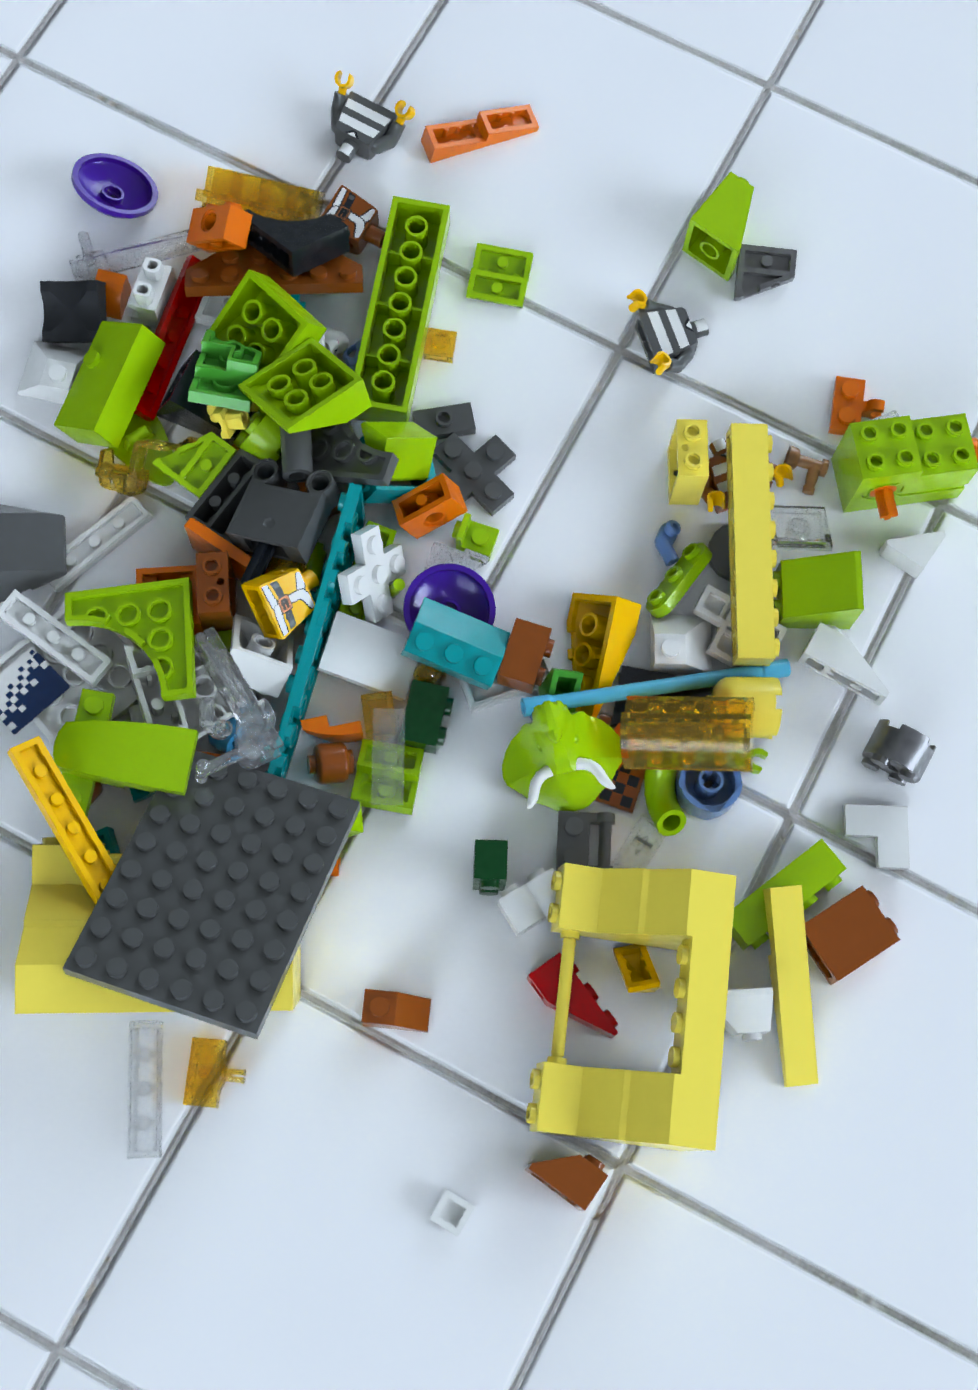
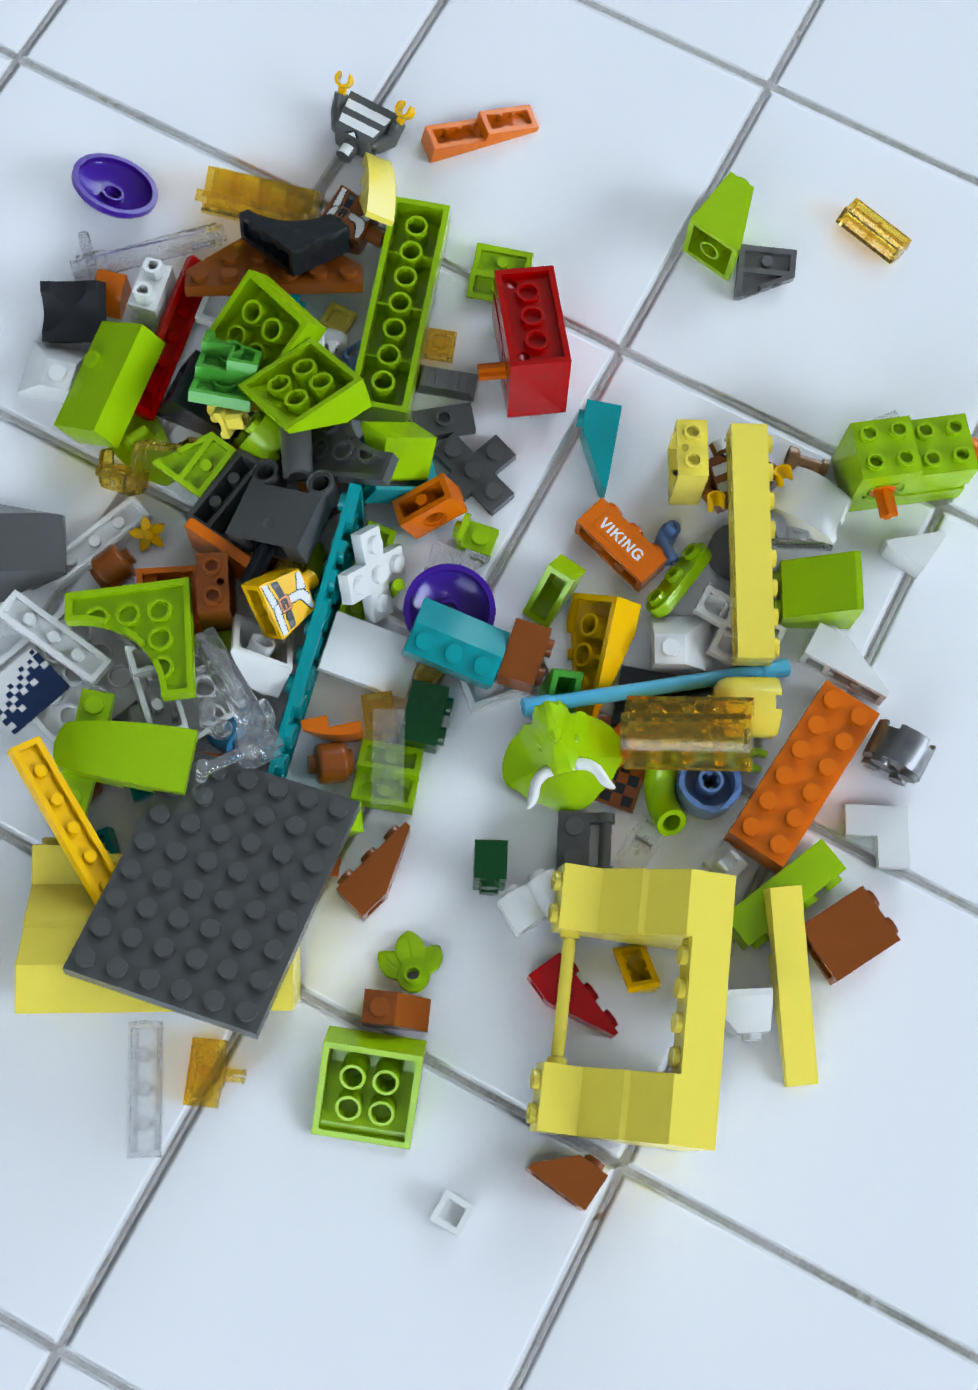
(113, 566): none -> dark orange head
(148, 533): none -> yellow plant
(219, 227): orange brick -> none
(338, 318): none -> light yellow tile
(368, 1087): none -> lime slope
(372, 880): none -> dark orange slope
(379, 189): none -> light yellow slope
(410, 957): none -> lime plate
(447, 383): none -> flat silver tile
(529, 342): none -> red piece
(553, 590): none -> lime slope
(598, 439): none -> teal slope
(620, 544): none -> orange brick
(666, 333): torso -> none
(726, 861): none -> white tile
(801, 777): none -> orange brick
(812, 504): none -> white slope
(849, 404): orange plate -> none
(873, 231): none -> clear yellow piece

